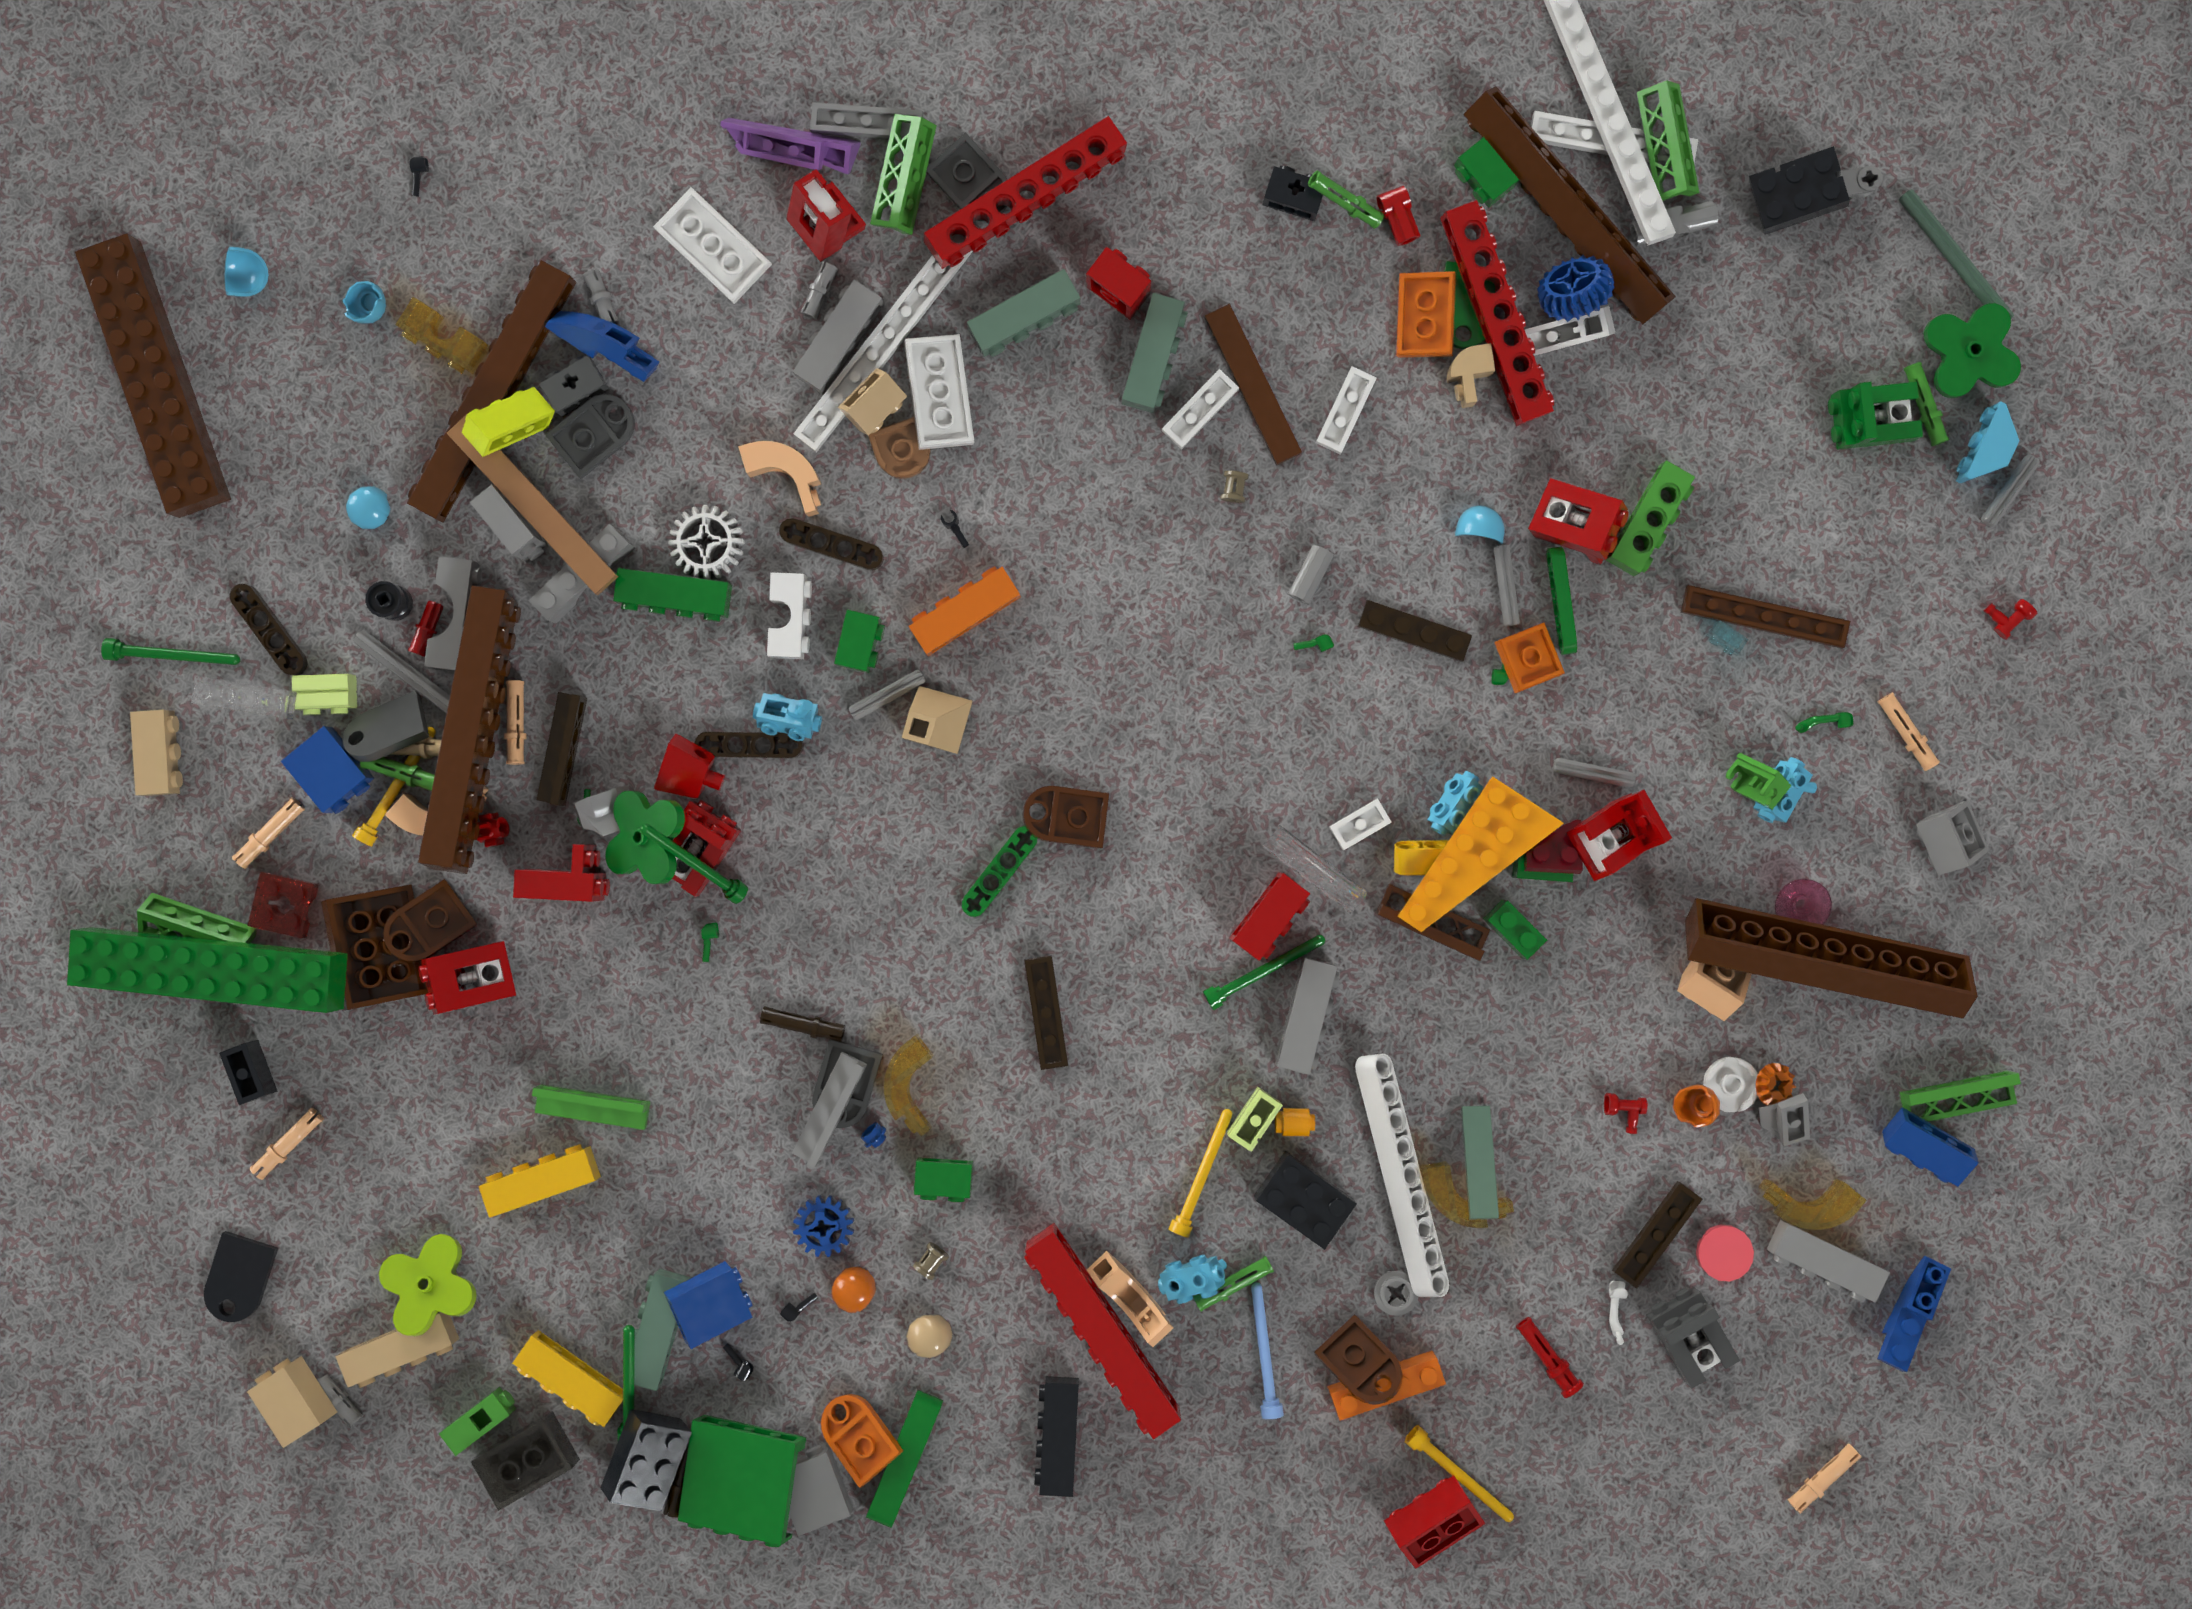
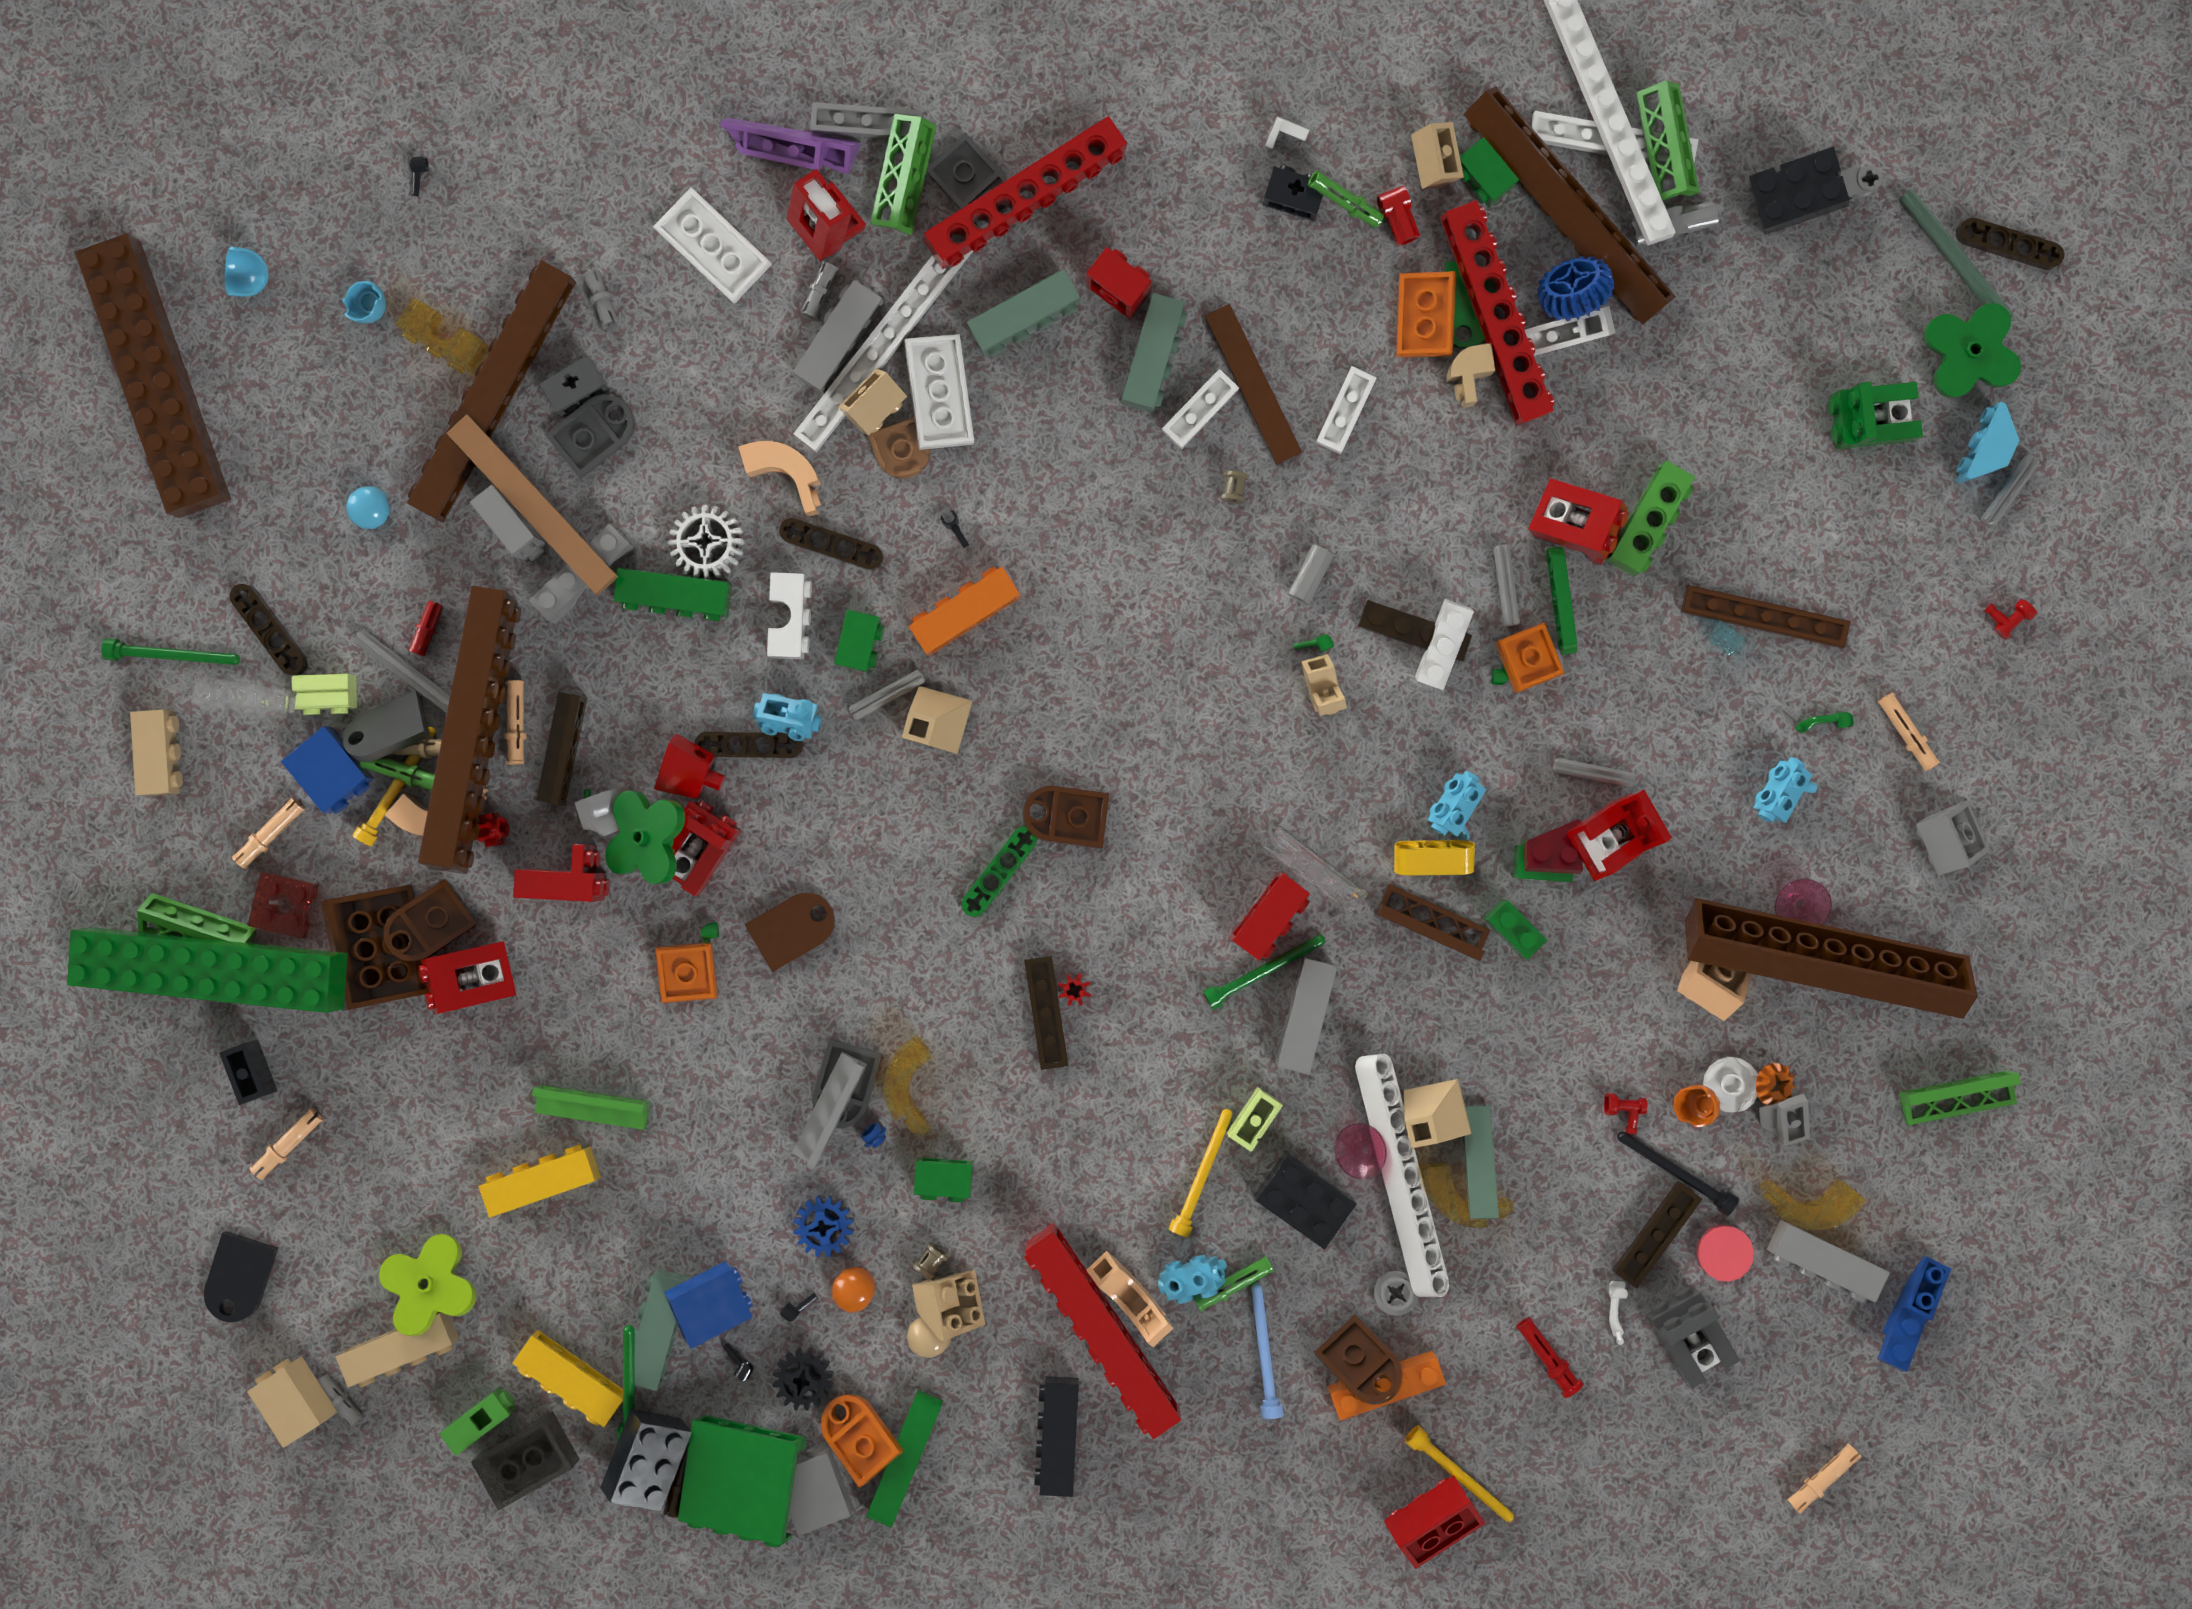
(389, 601): black wheel -> none
(456, 579): light grey arch -> none
(507, 421): neon yellow brick -> none
(596, 335): blue slope -> none
(686, 972): none -> orange tile
(733, 889): green piece -> none
(790, 930): none -> reddish brown tile
(792, 1375): none -> black gear
(813, 1026): dark brown pin -> none
(950, 1304): none -> tan slope
(1082, 992): none -> red gear
(1286, 127): none -> white tile
(1294, 1122): light orange brick -> none
(1323, 685): none -> tan brick
(1350, 1154): none -> clear pink dish
(1360, 824): white plate -> none
(1435, 1113): none -> tan slope
(1437, 155): none -> tan brick
(1445, 644): none -> white arch
(1481, 522): medium azure helmet -> none
(1488, 840): light orange wing -> none
(1725, 1201): none -> black piece
(1757, 781): bright green hinge -> none
(1929, 413): bright green pin -> none
(1929, 1147): blue brick -> none
(2010, 240): none -> dark brown beam

